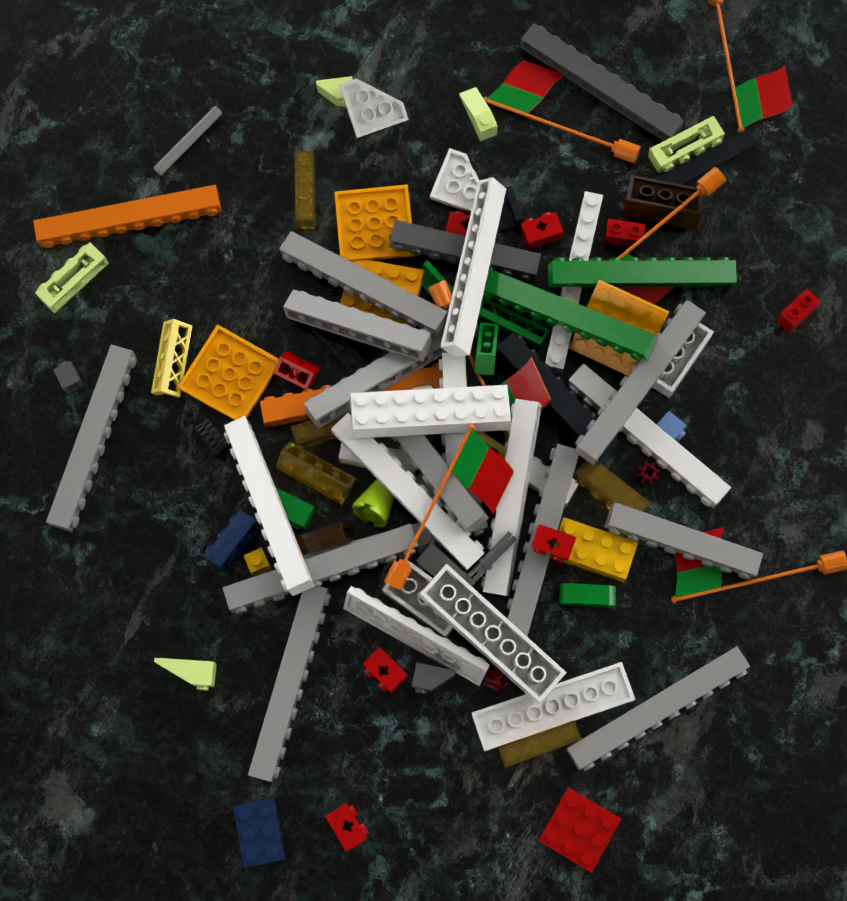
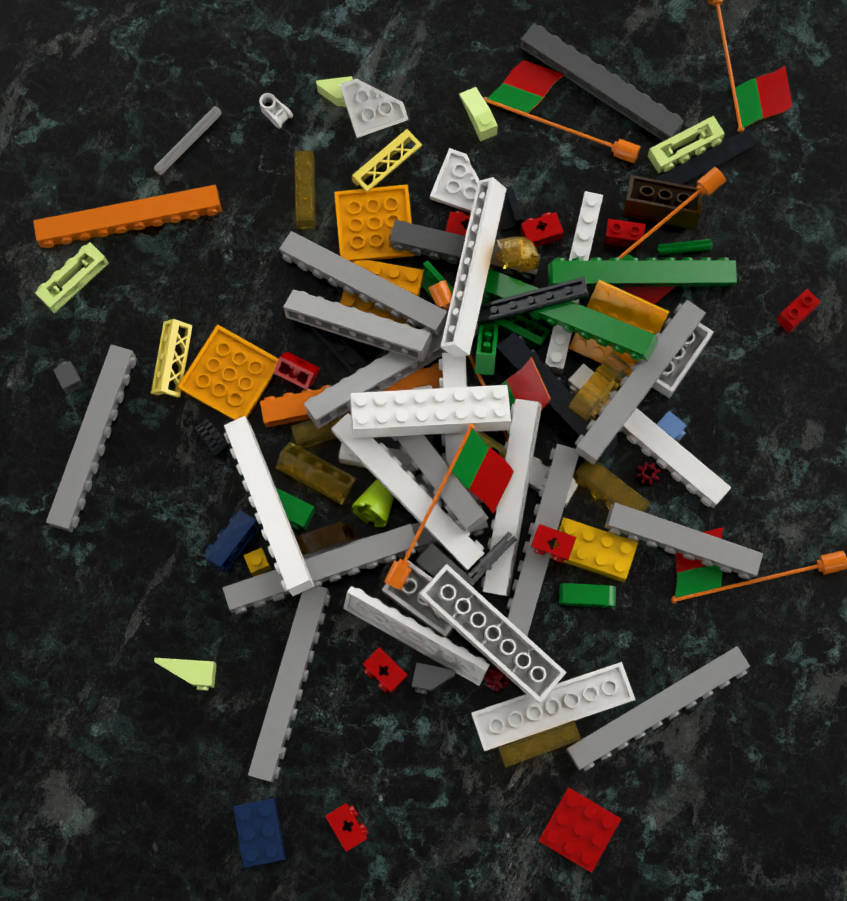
(276, 112): none -> white piece
(383, 157): none -> light yellow fence
(517, 252): none -> clear yellow brick
(533, 300): none -> black tile
(599, 386): none -> clear yellow brick
(683, 247): none -> green axle

